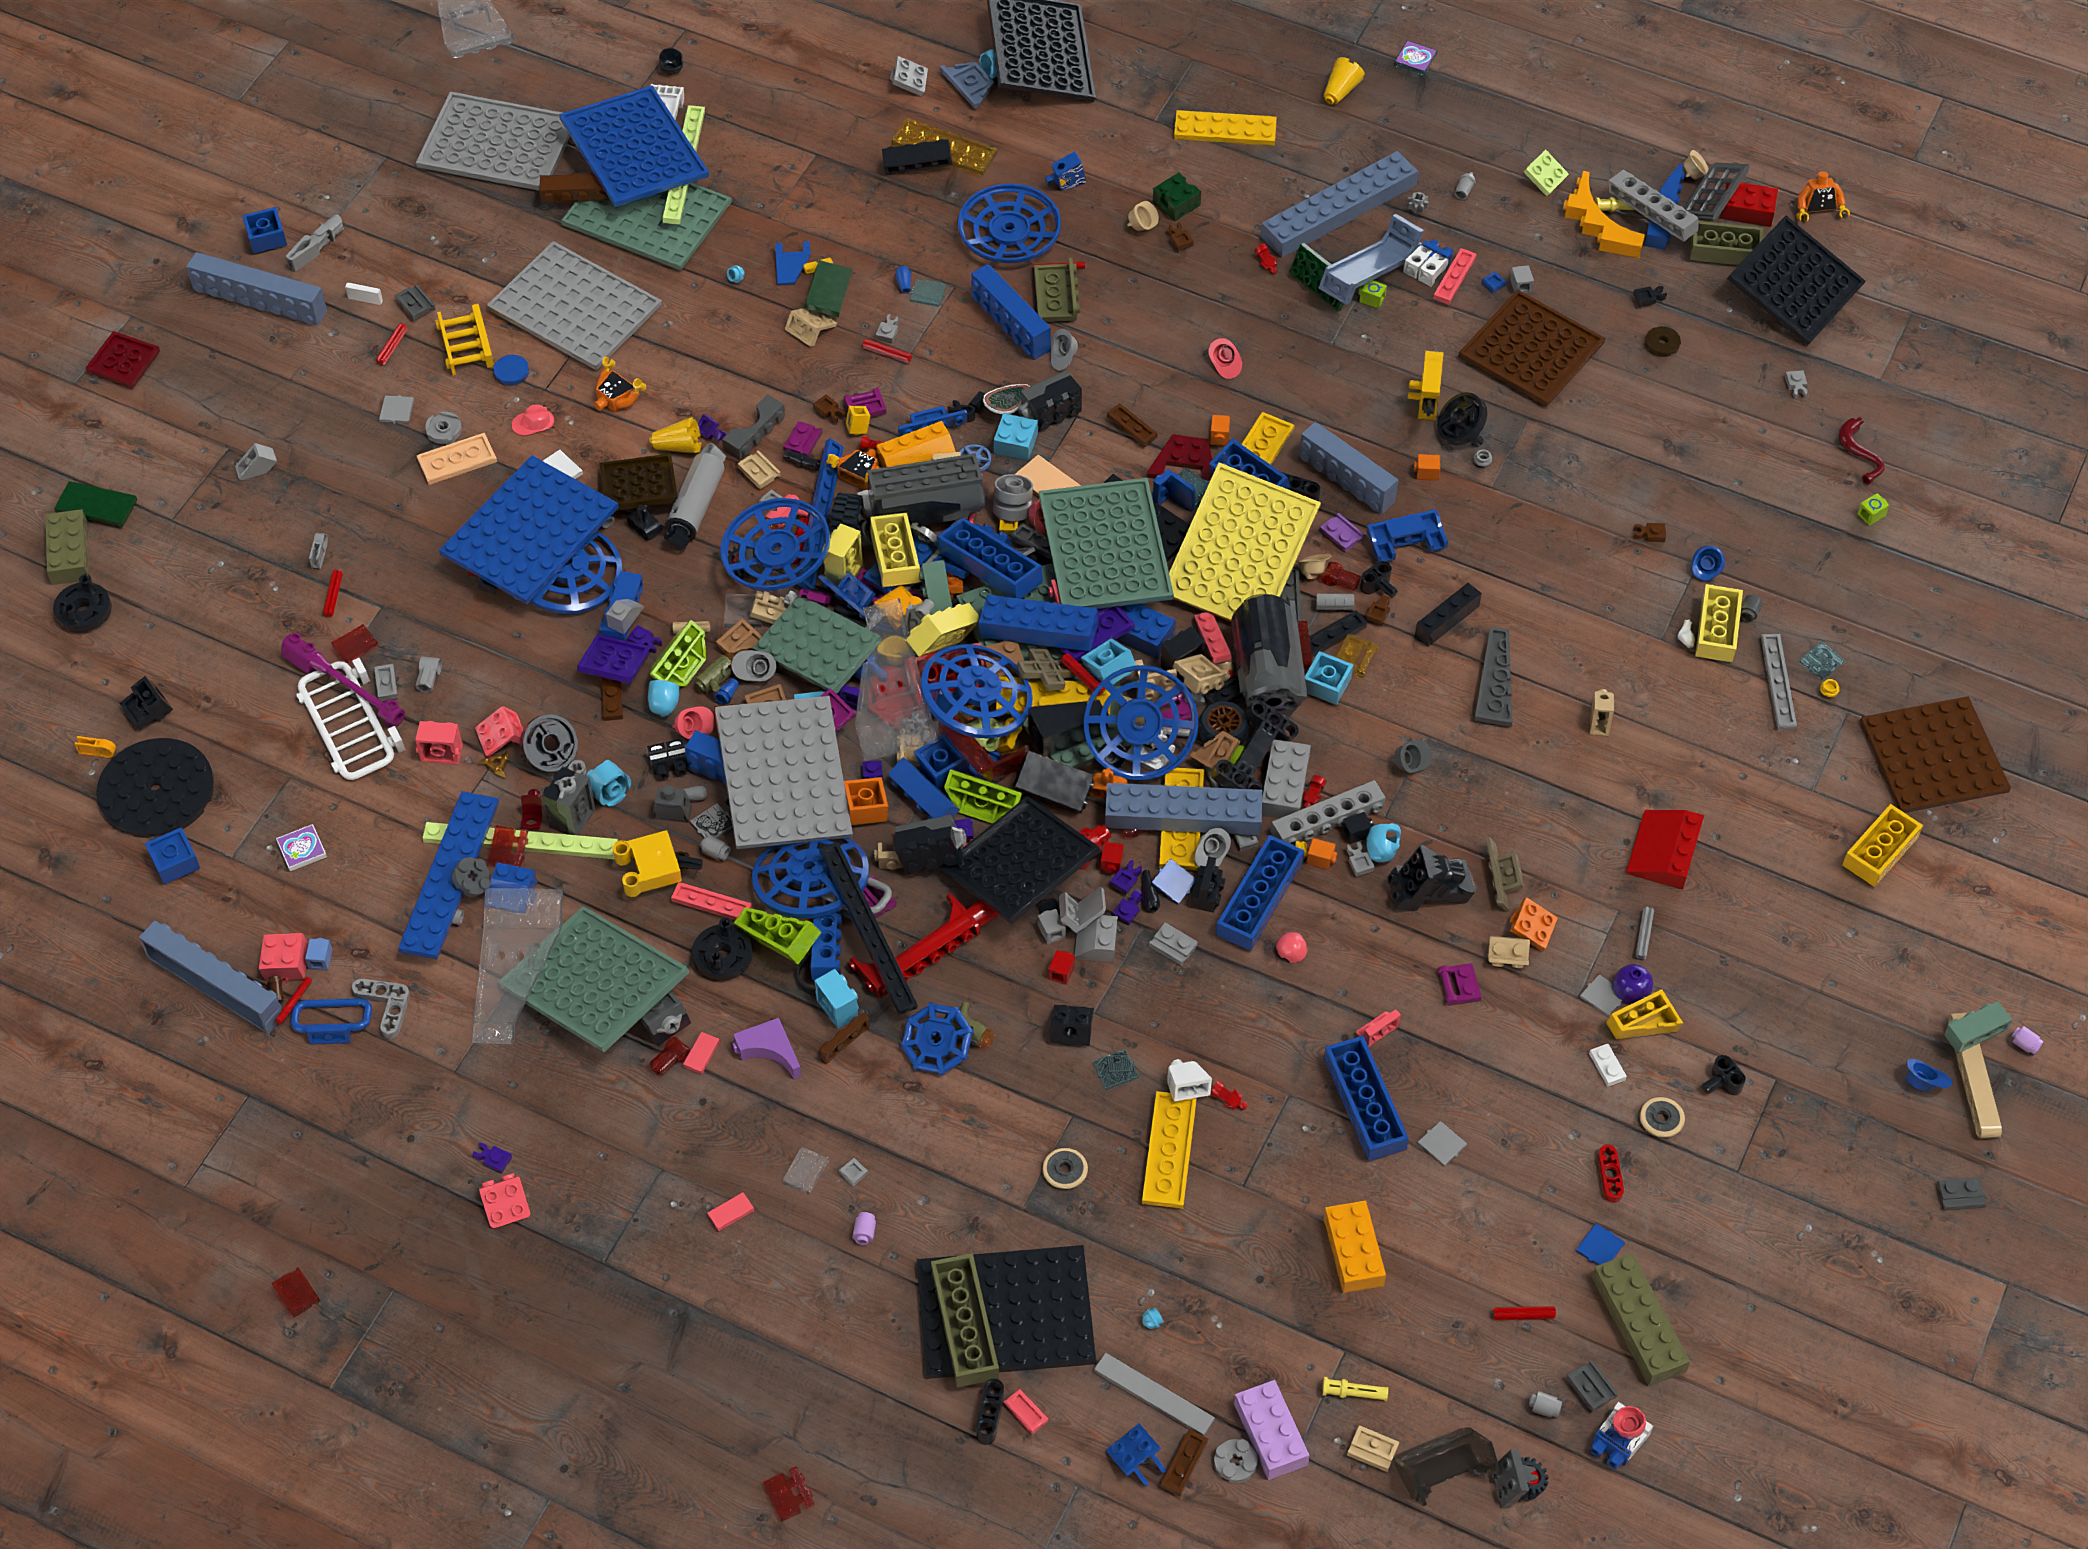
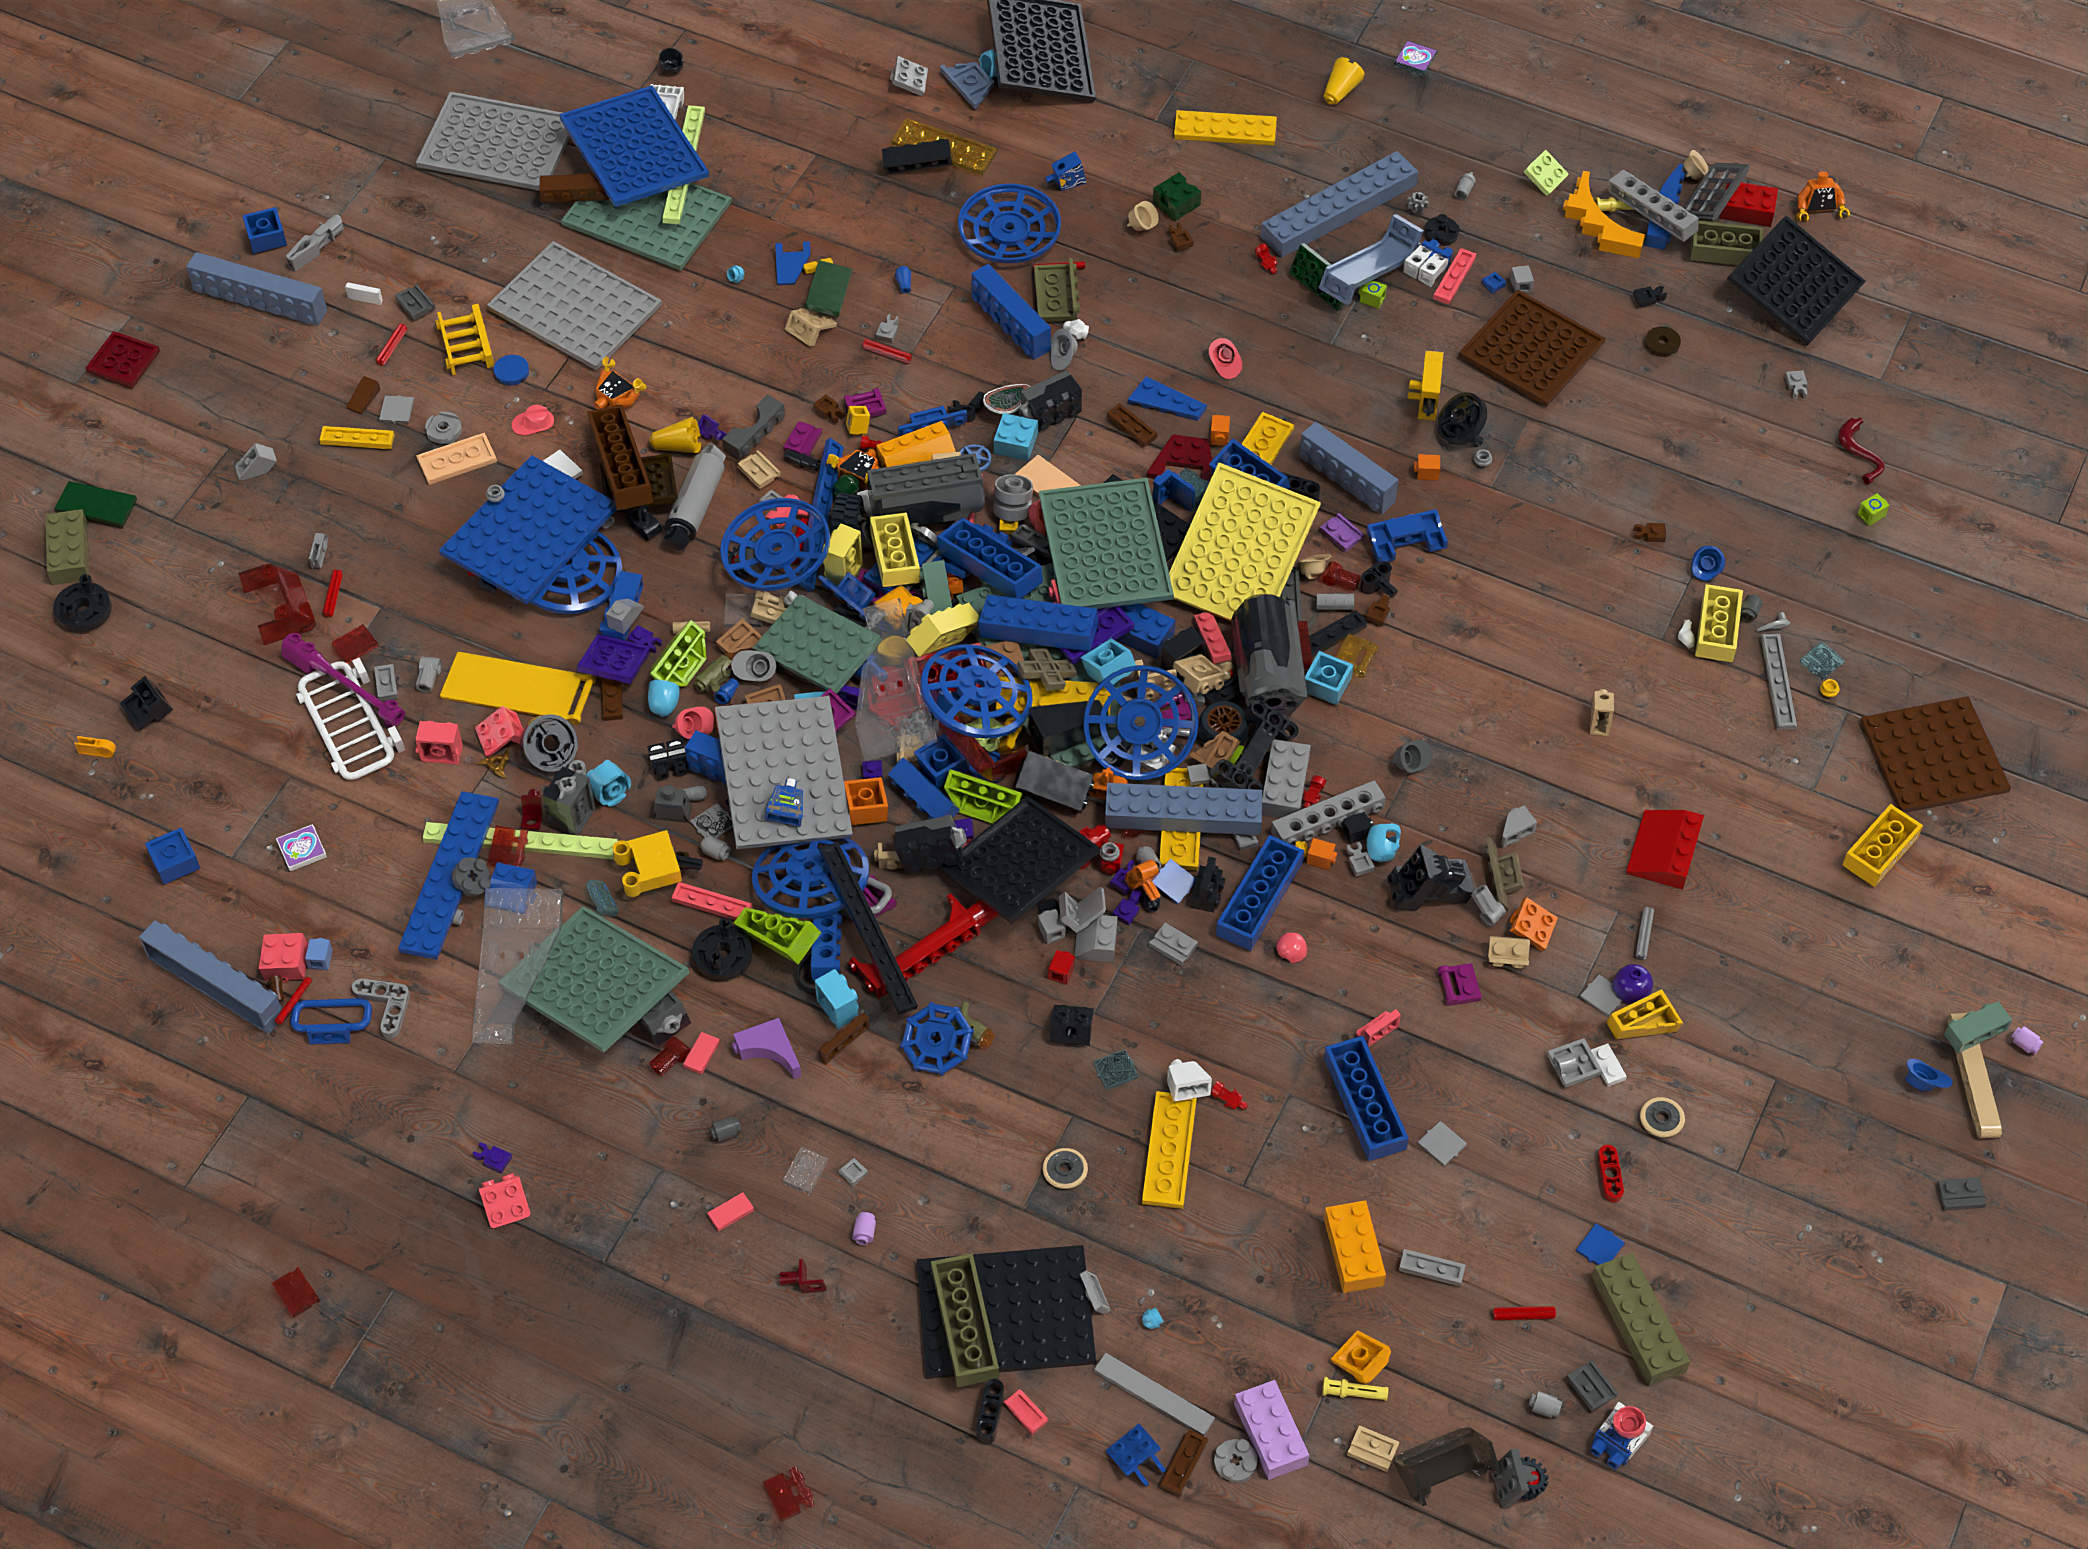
(127, 782): black plate -> none
(291, 617): none -> clear red windscreen
(357, 437): none -> yellow plate
(363, 395): none -> reddish brown slope
(492, 490): none -> light grey plate
(516, 686): none -> yellow flag
(602, 898): none -> clear light blue plate
(620, 457): none -> reddish brown brick
(725, 1128): none -> dark grey brick
(786, 804): none -> blue torso
(800, 1277): none -> dark red bracket
(817, 597): magenta plate -> none
(846, 484): none -> dark green head
(928, 292): clear light blue piece -> none
(1076, 329): none -> white rock
(1081, 673): red axle -> none
(1094, 1292): none -> light grey plate
(1109, 847): none -> light grey plate
(1142, 877): none -> orange beam
(1145, 853): none -> light grey piece
(1161, 397): none -> blue wing
(1198, 774): none -> light grey tile
(1212, 844): light grey piece -> none
(1362, 1357): none -> light orange slope
(1432, 1267): none -> light grey plate
(1444, 223): none -> black plate
(1448, 614): black brick -> none
(1490, 909): none -> light grey piece
(1495, 693): dark grey wing -> none
(1518, 826): none -> light grey slope
(1574, 1063): none -> light grey plate
(1724, 1077): black beam -> none
(1780, 623): none -> light grey bar

